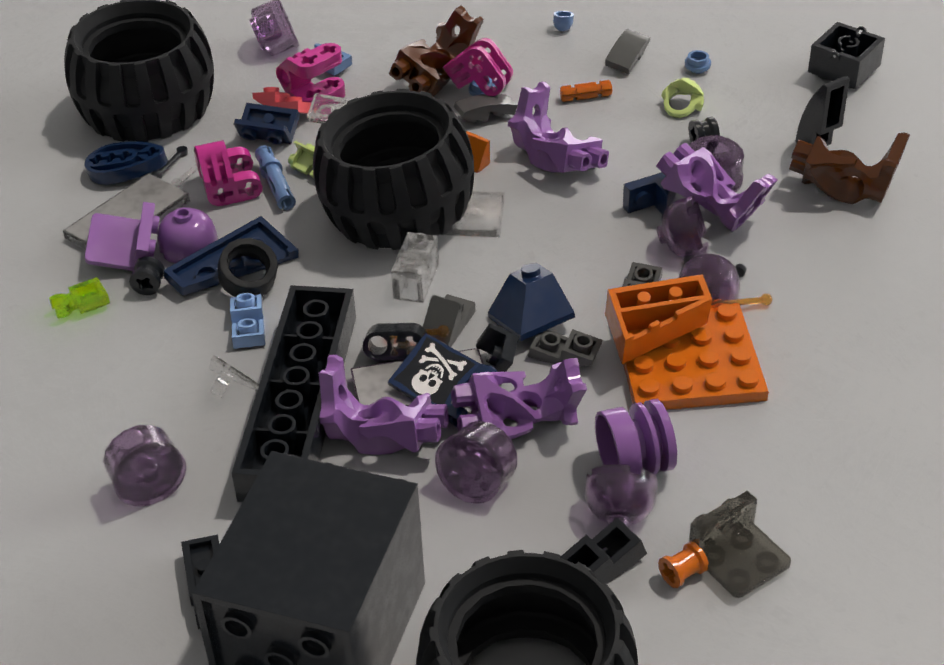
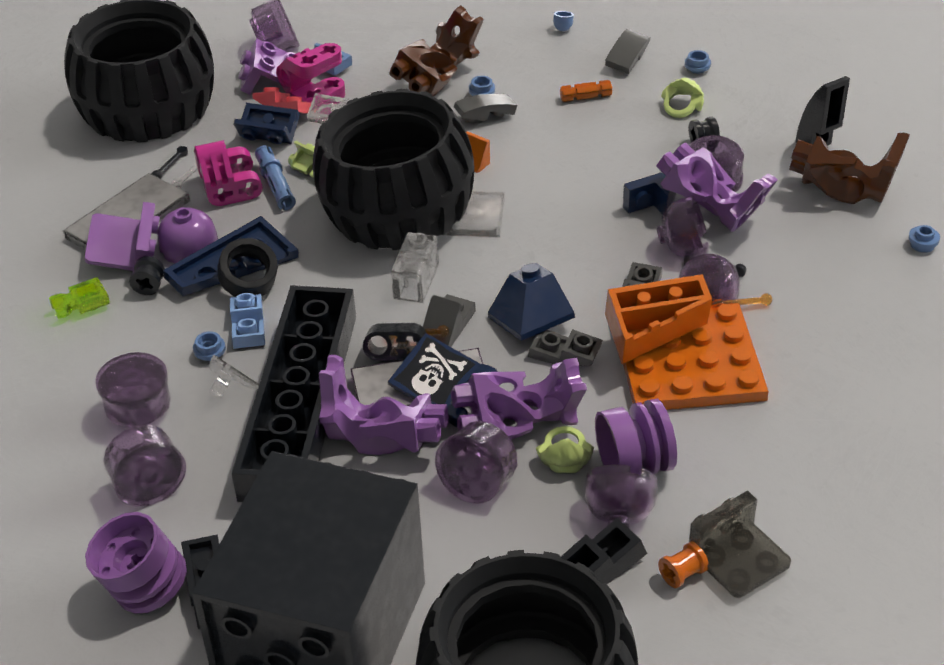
(124, 161): dark blue piece -> none
(134, 389): none -> clear purple wheel
(136, 562): none -> medium lavender wheel
(207, 345): none -> medium blue plate
(260, 60): none -> medium lavender bracket
(478, 65): dark pink piece -> none
(499, 345): black bracket -> none
(545, 147): medium lavender hips -> none
(565, 454): none -> yellowish green piece
(846, 53): black brick -> none
(923, 238): none -> medium blue plate

